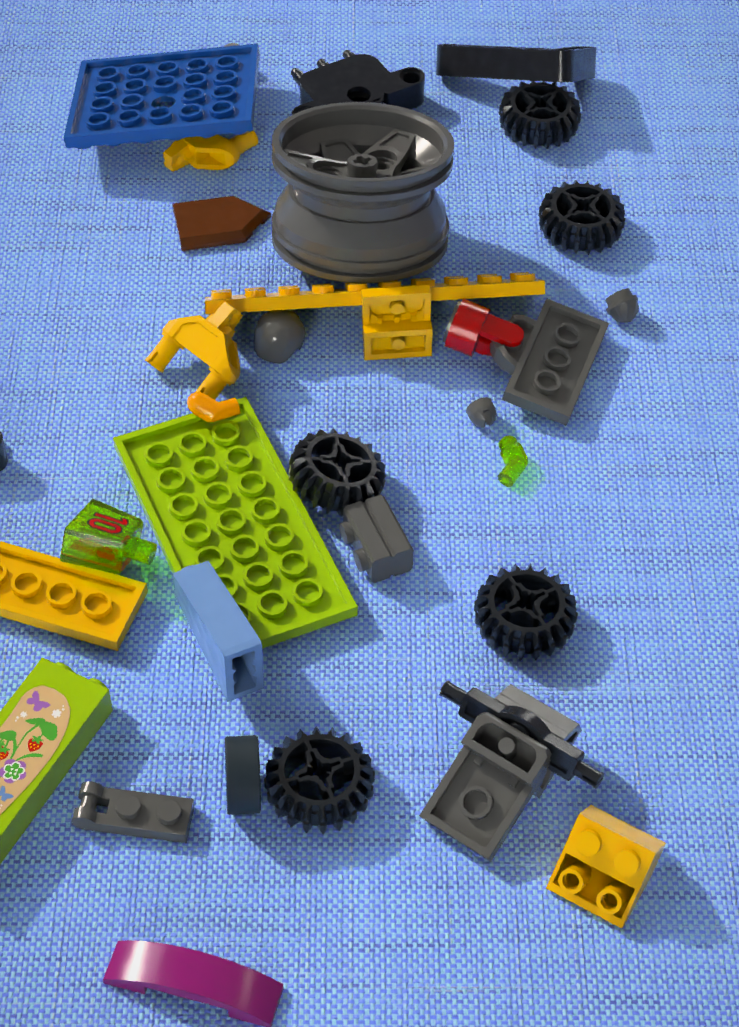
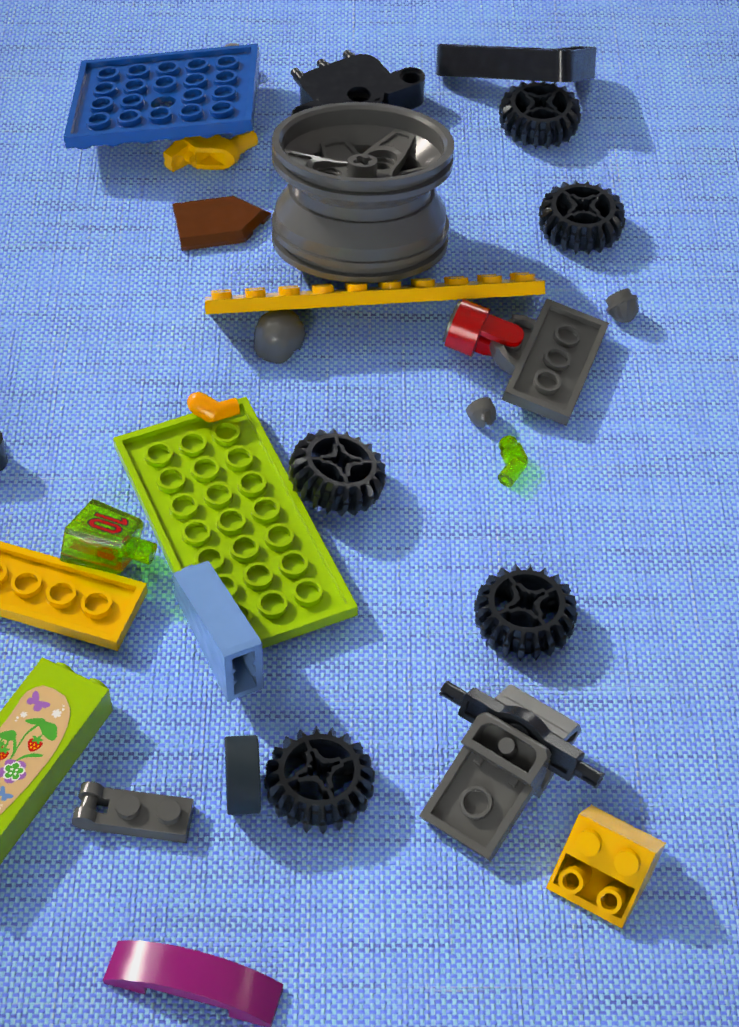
(208, 340): yellow connector -> none
(377, 539): dark grey brick -> none
(396, 322): yellow slope -> none

